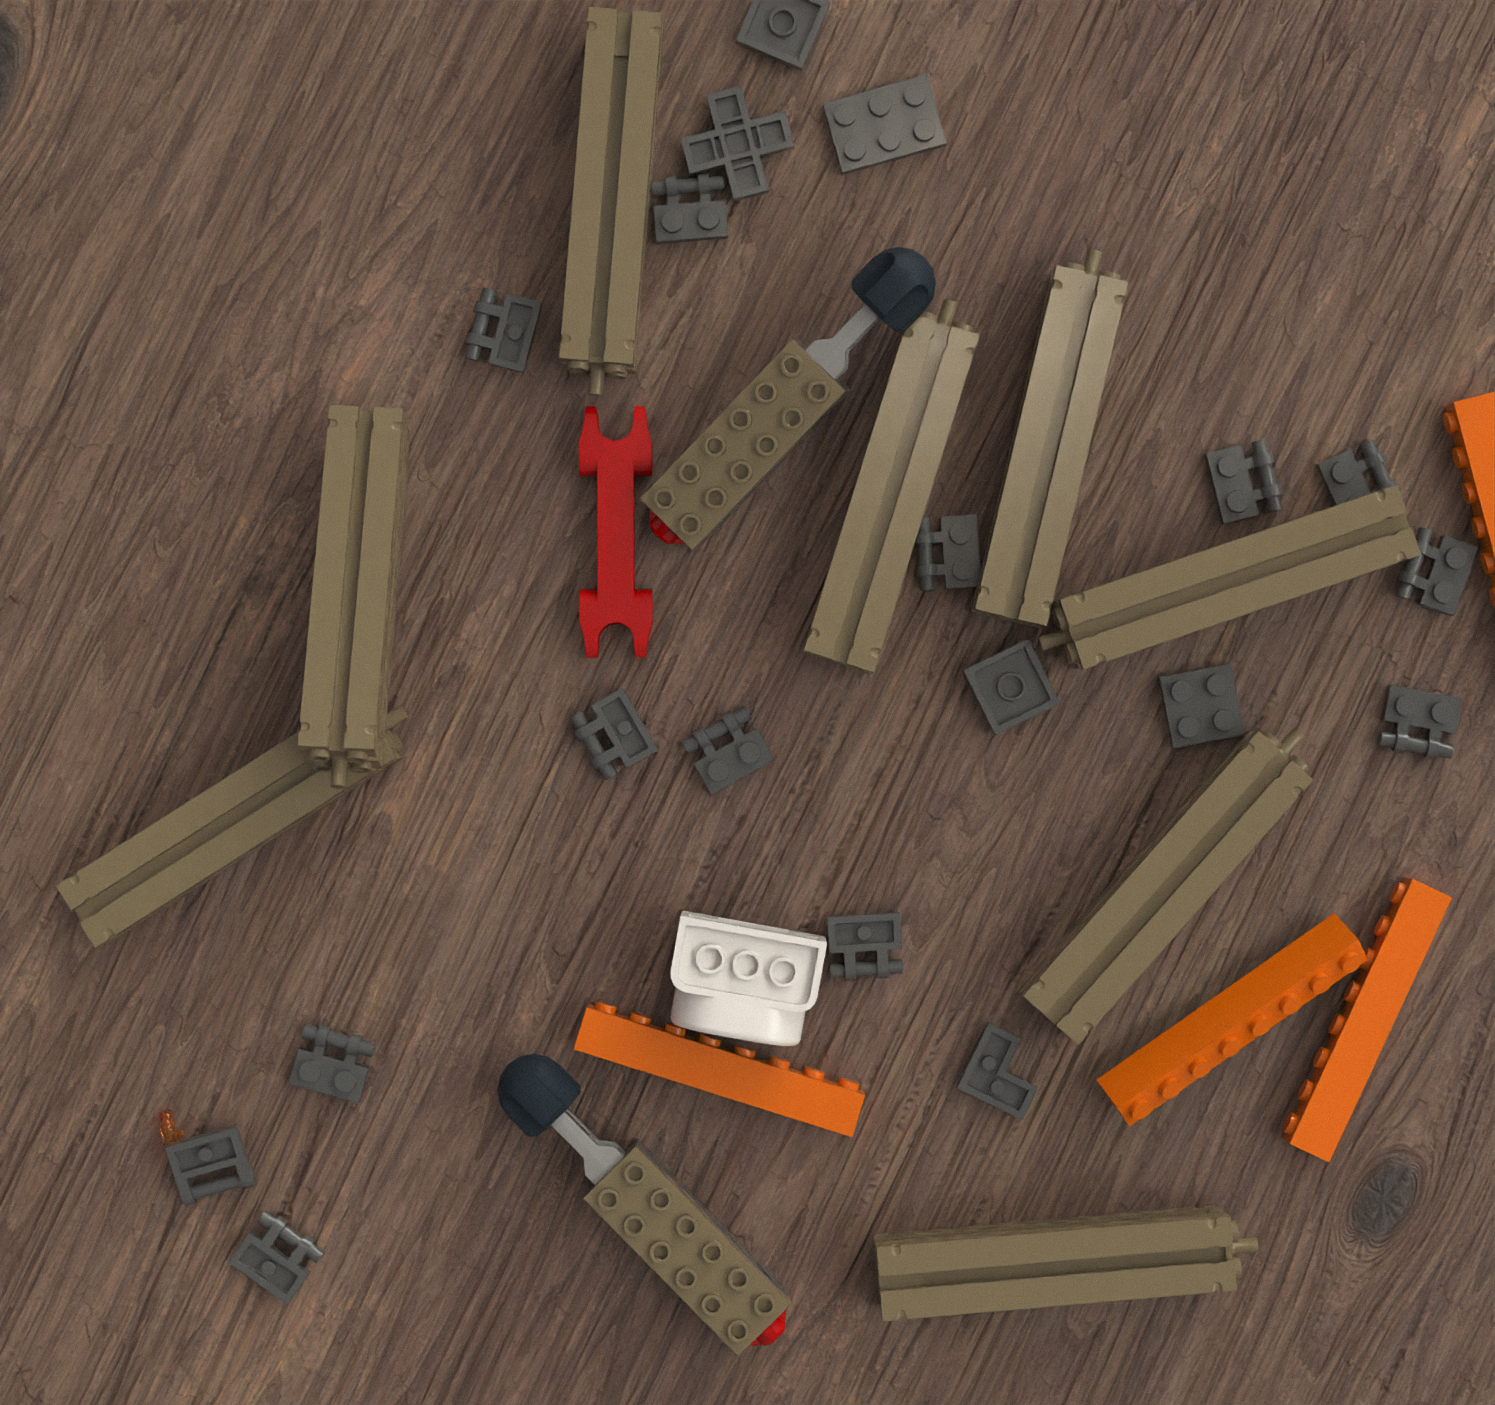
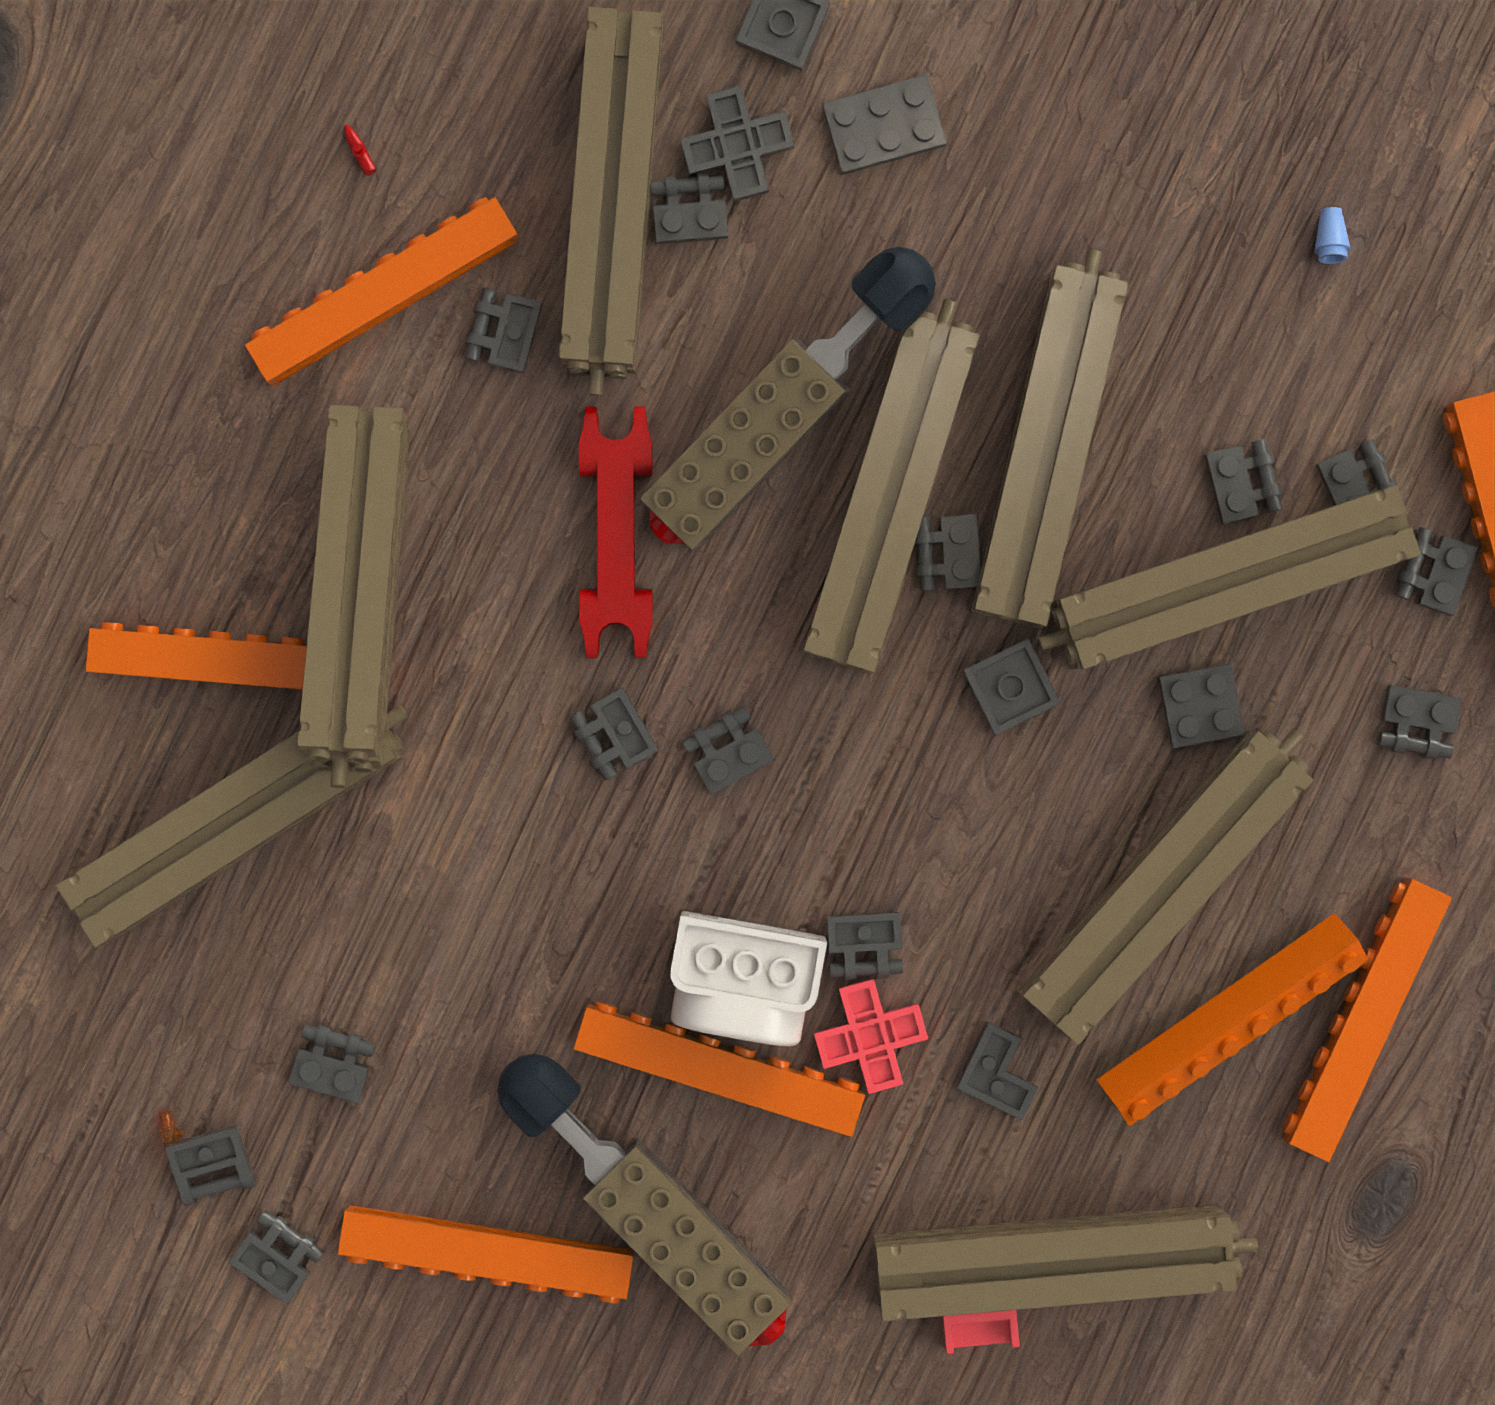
(196, 658): none -> orange brick
(359, 151): none -> red helmet
(382, 291): none -> orange brick
(487, 1253): none -> orange brick
(871, 1035): none -> coral plate
(980, 1329): none -> coral panel
(1332, 237): none -> light blue cone

